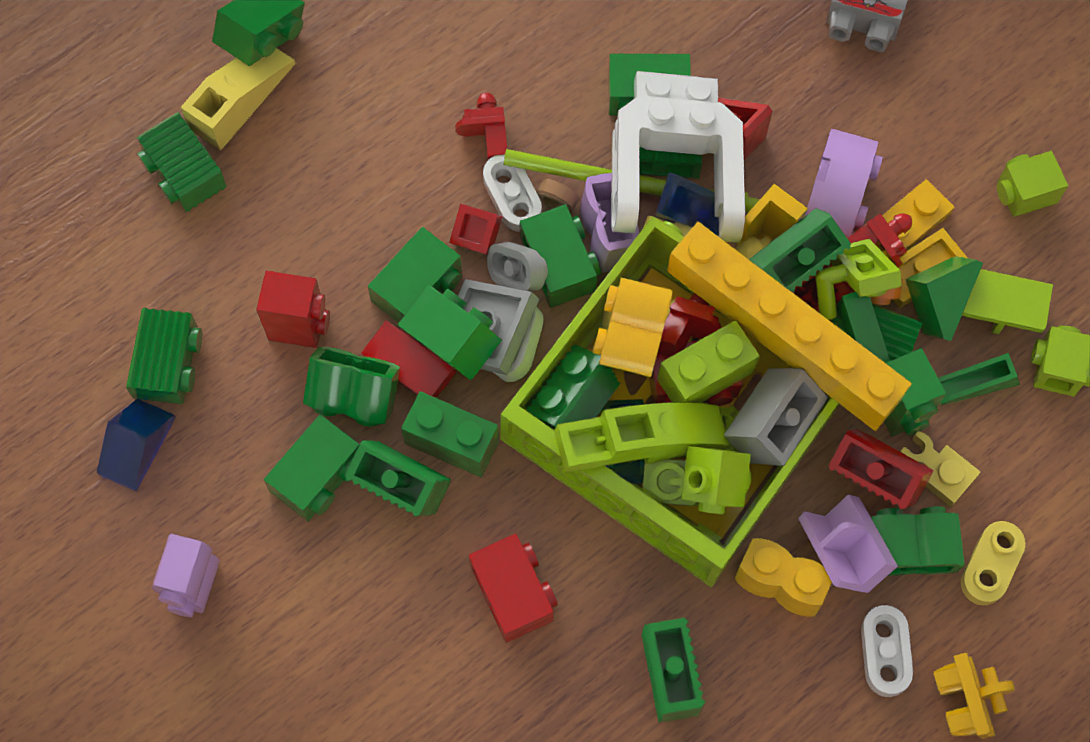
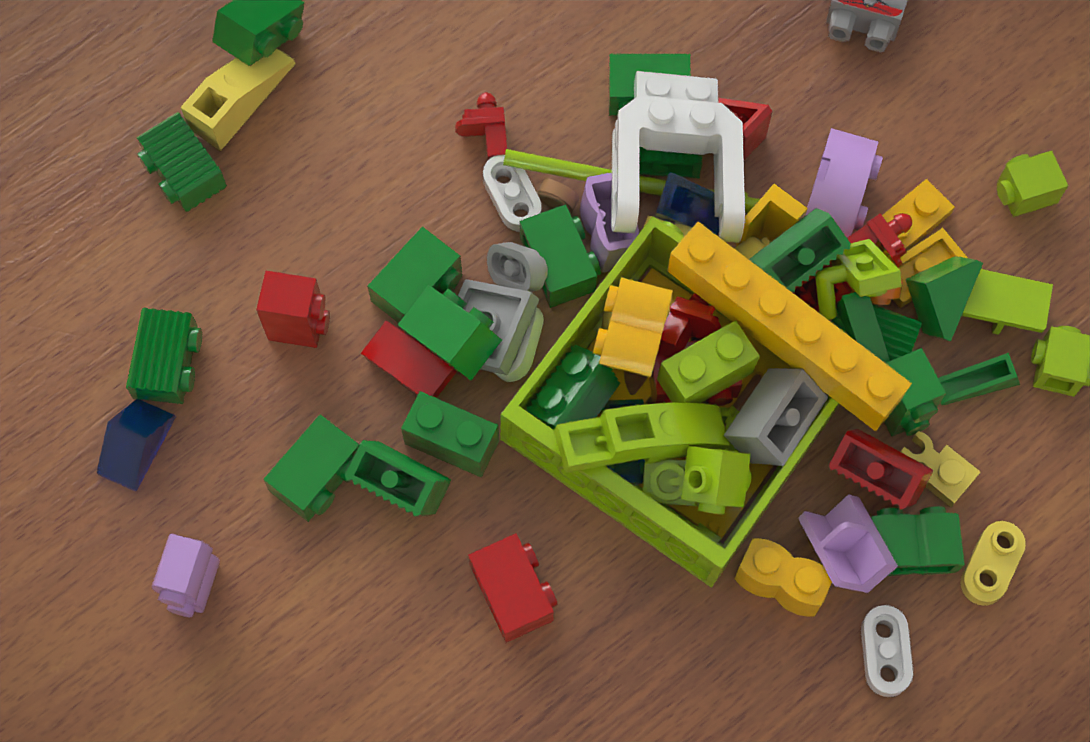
(351, 386): green brick -> none
(475, 228): red plate -> none
(672, 670): green brick -> none
(975, 717): yellow hips -> none

